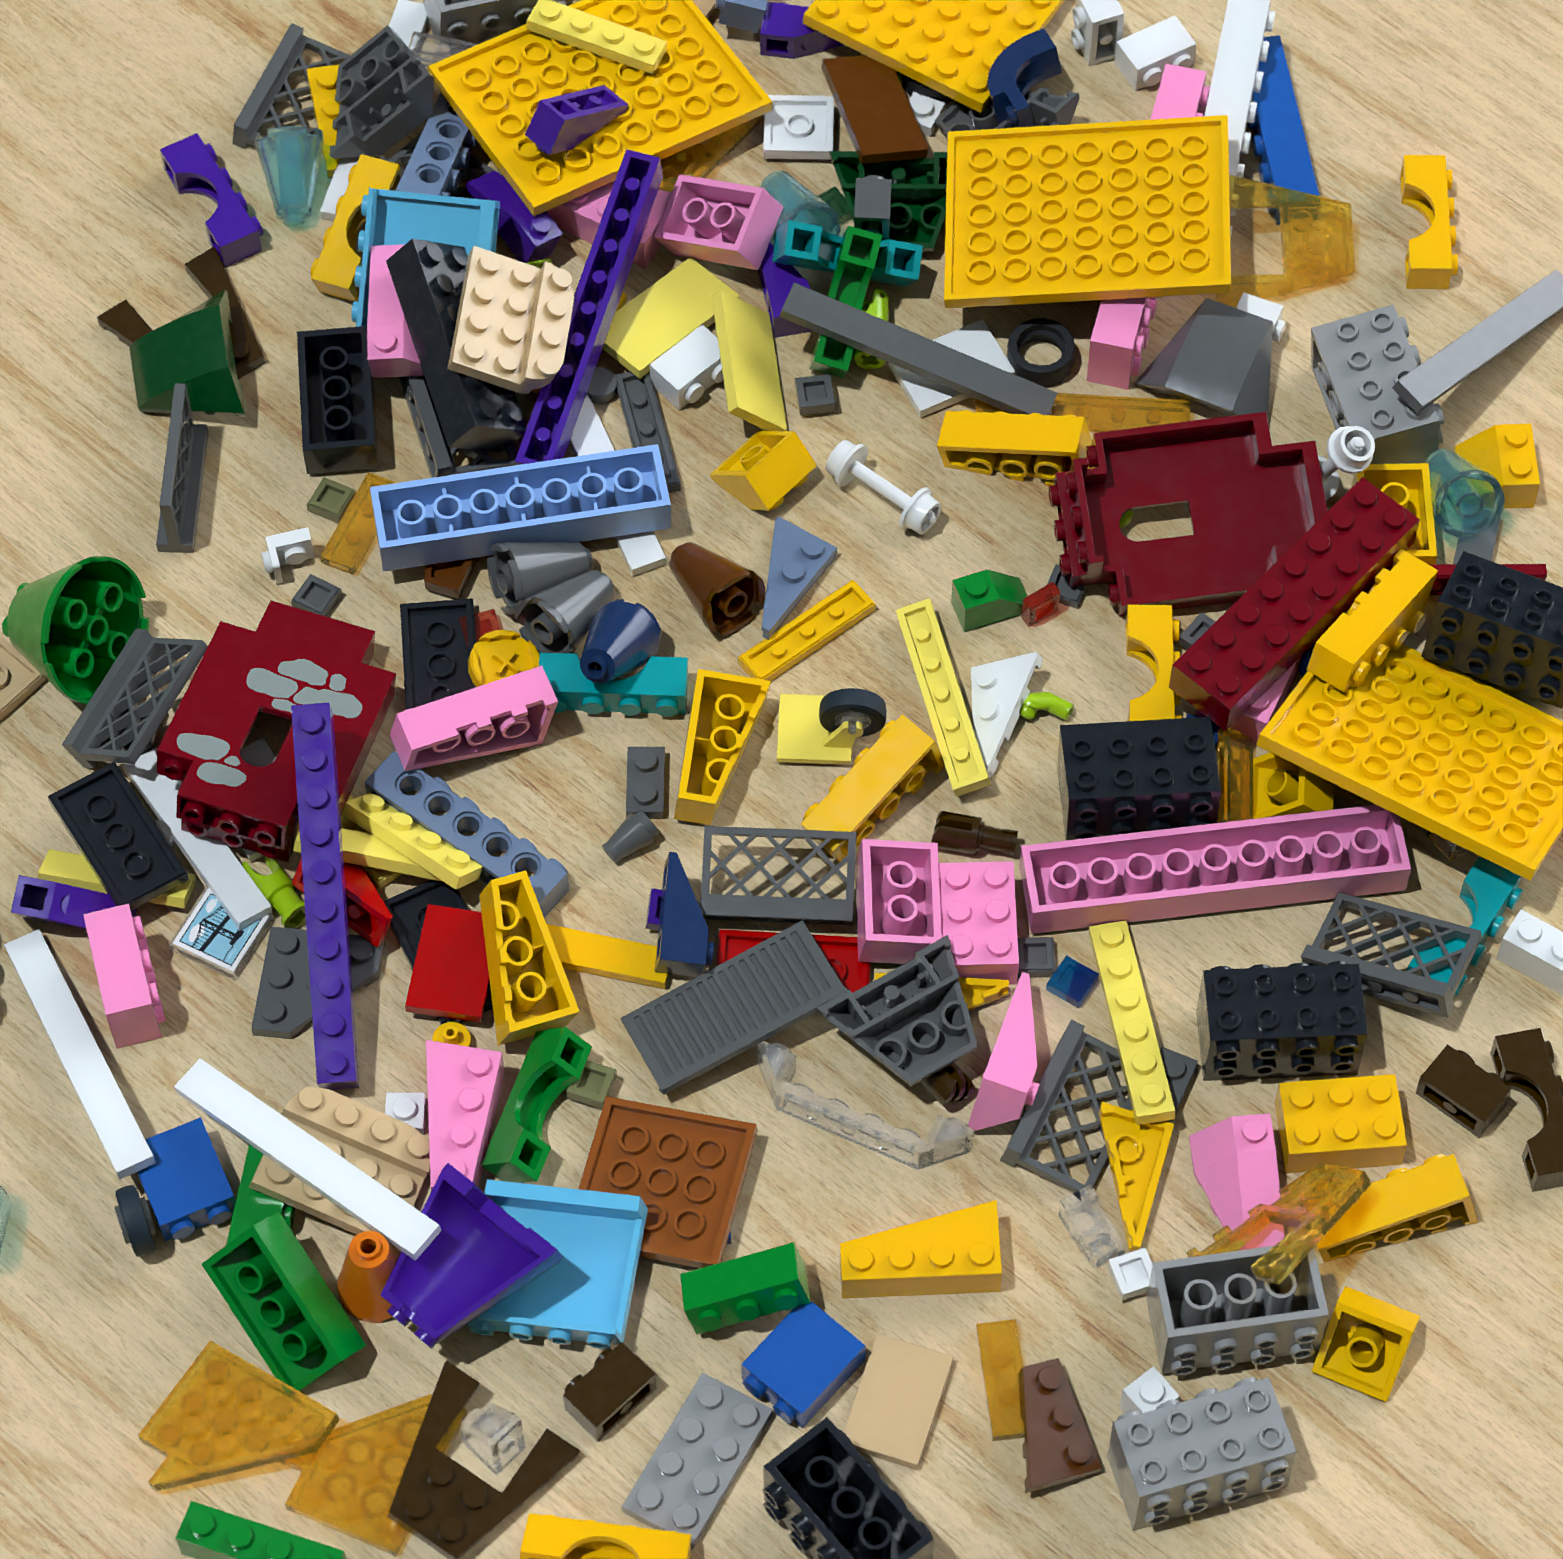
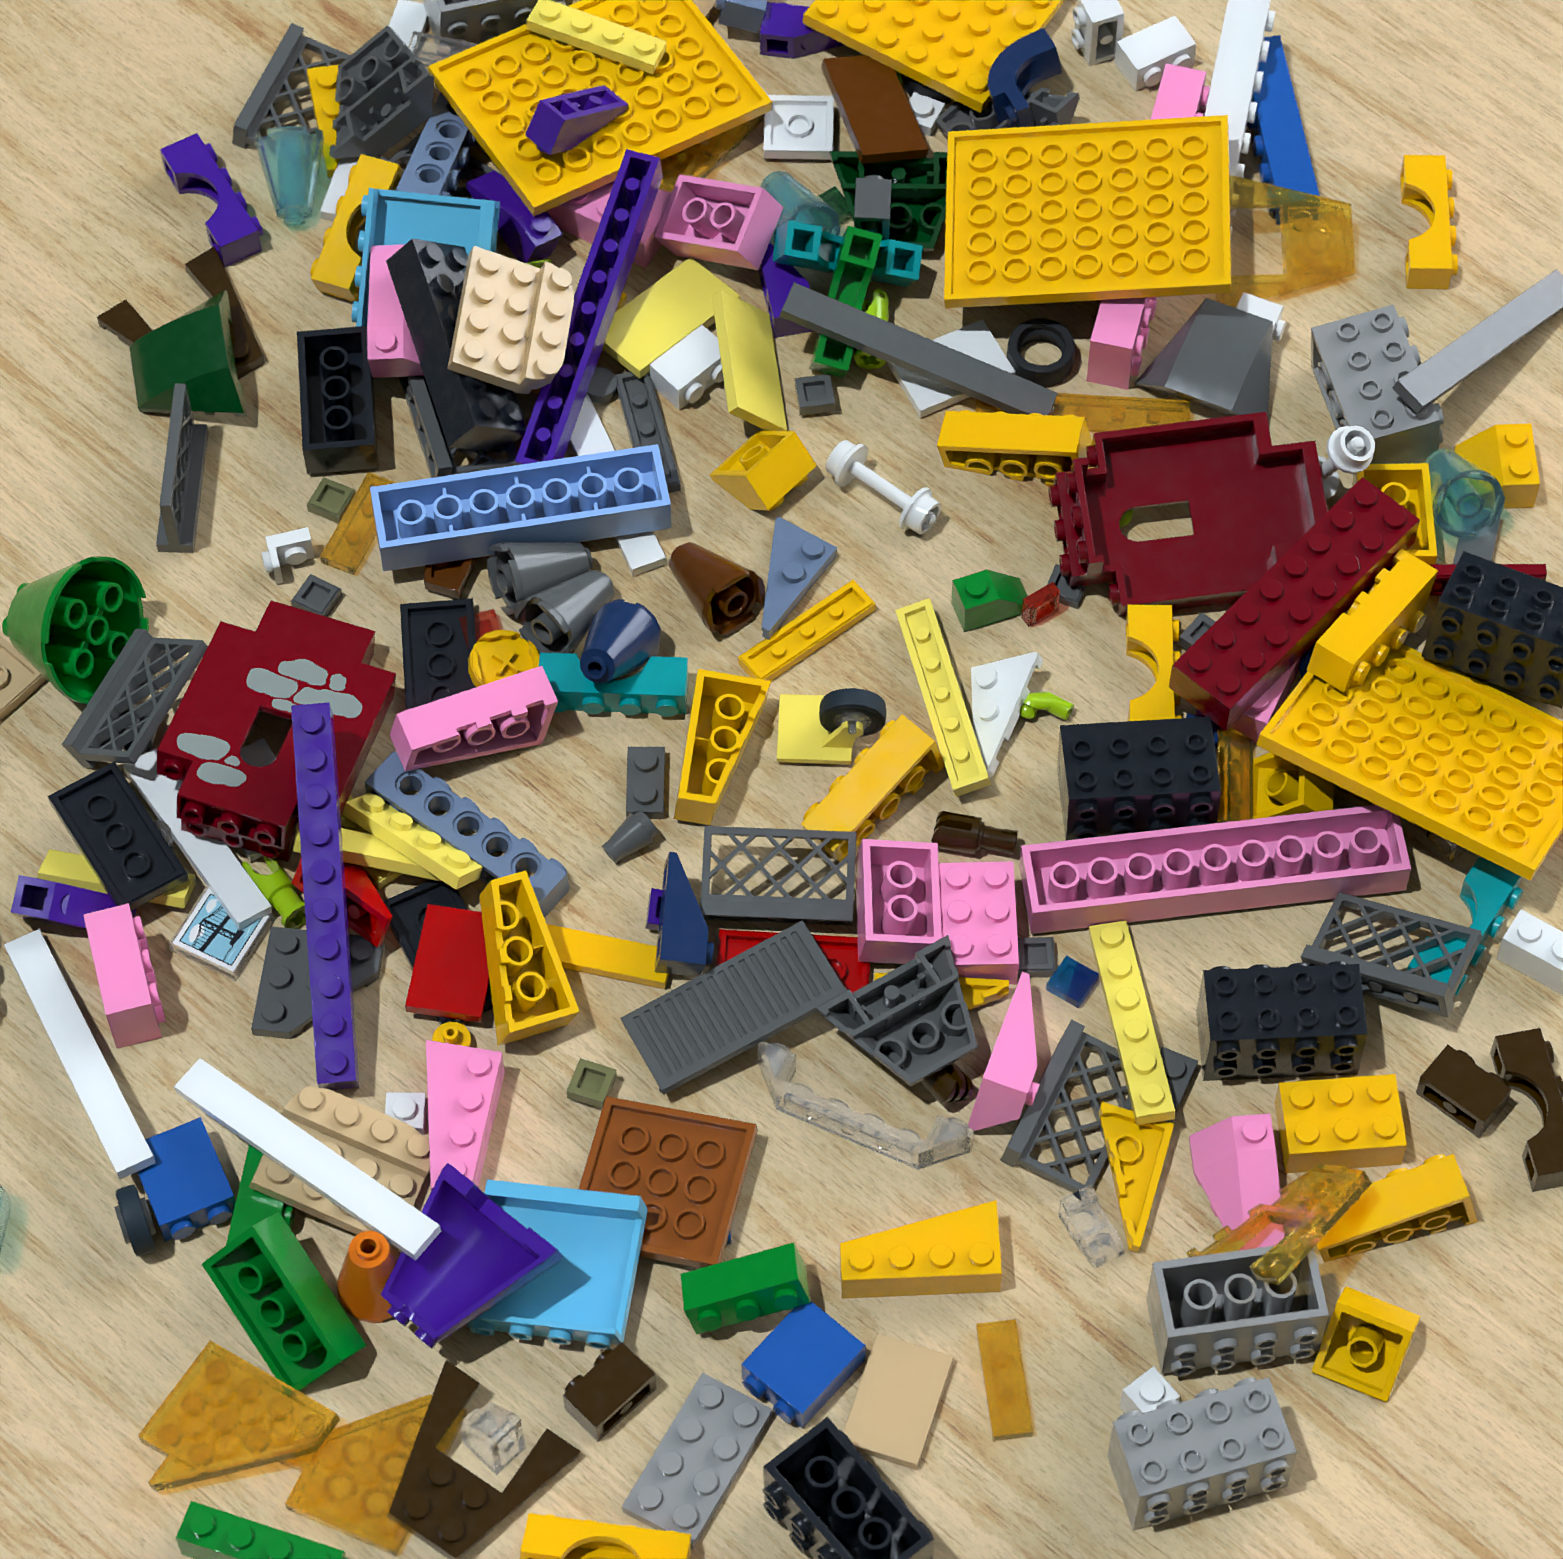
(550, 1066): green arch -> none
(1054, 1431): reddish brown wing -> none
(1131, 1273): white plate -> none

